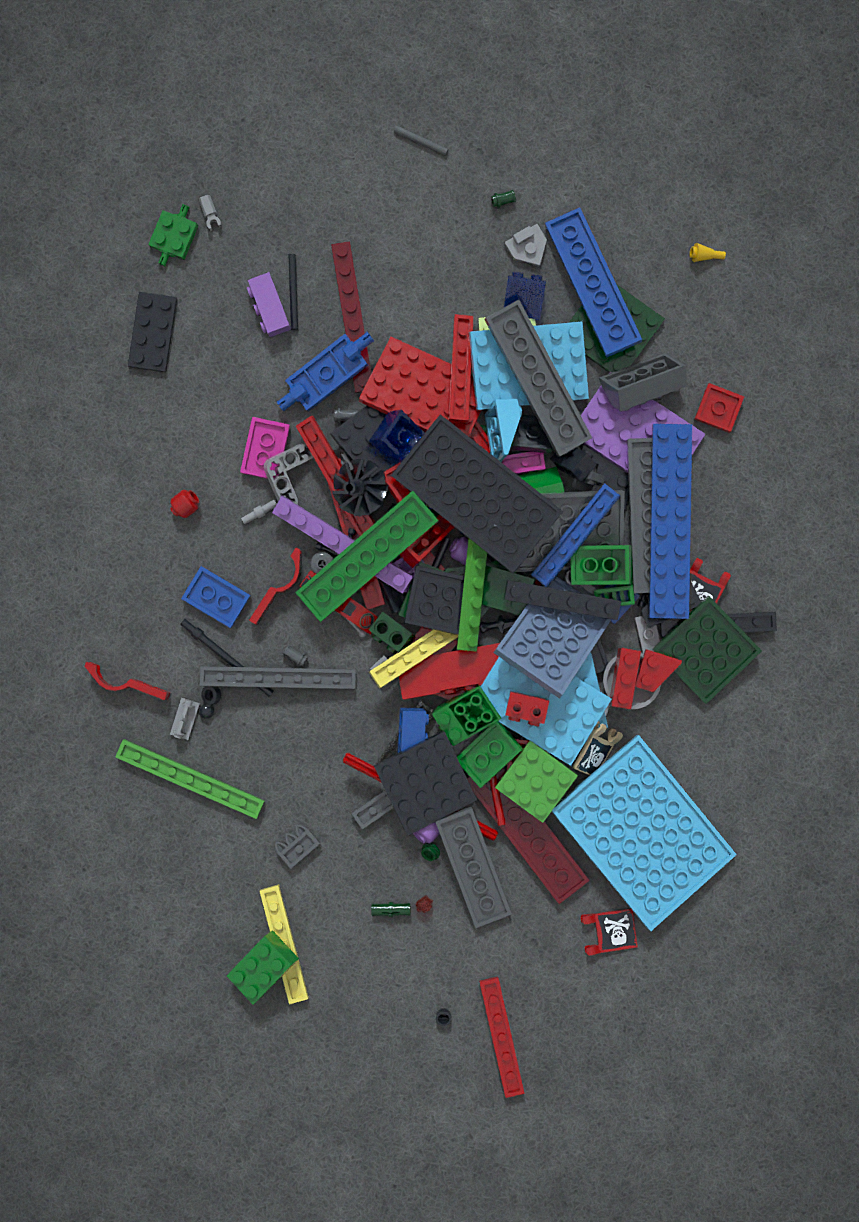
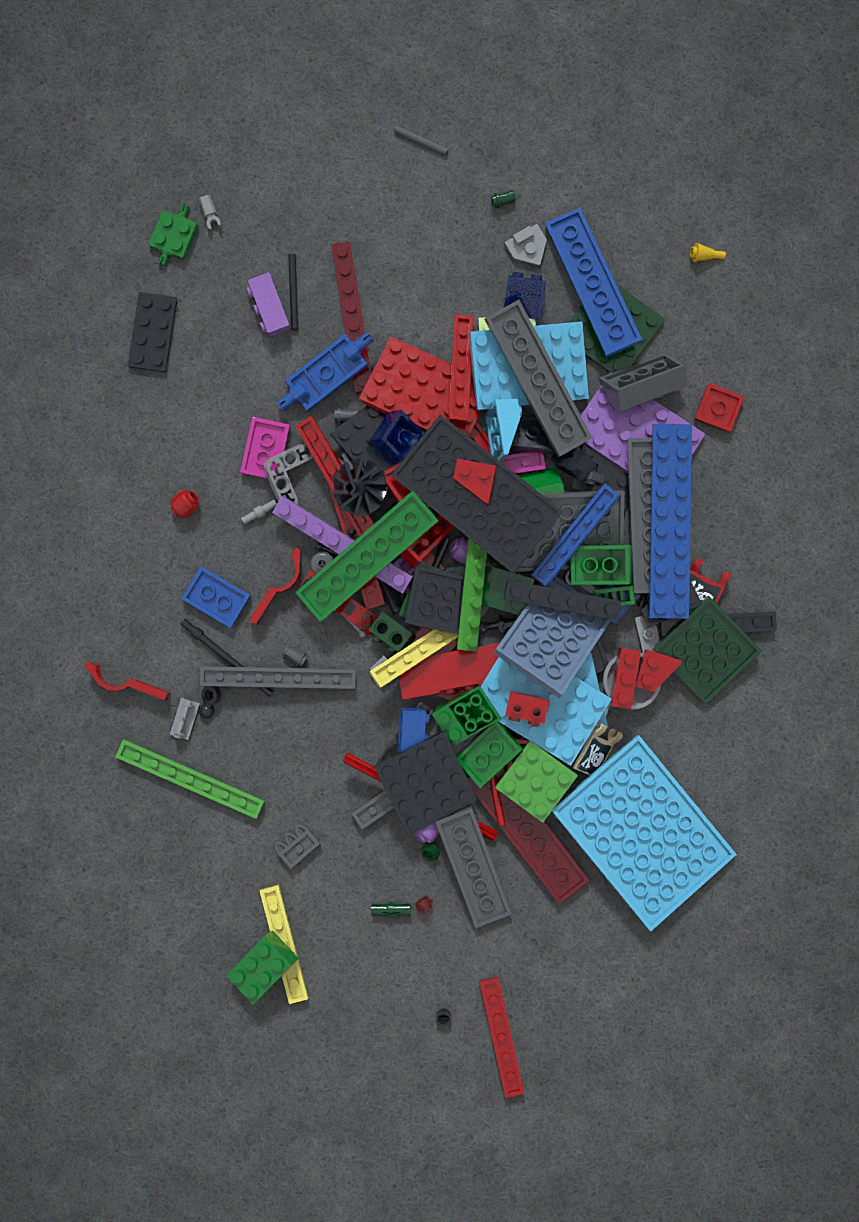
(475, 477): none -> red wing
(613, 929): flag -> none

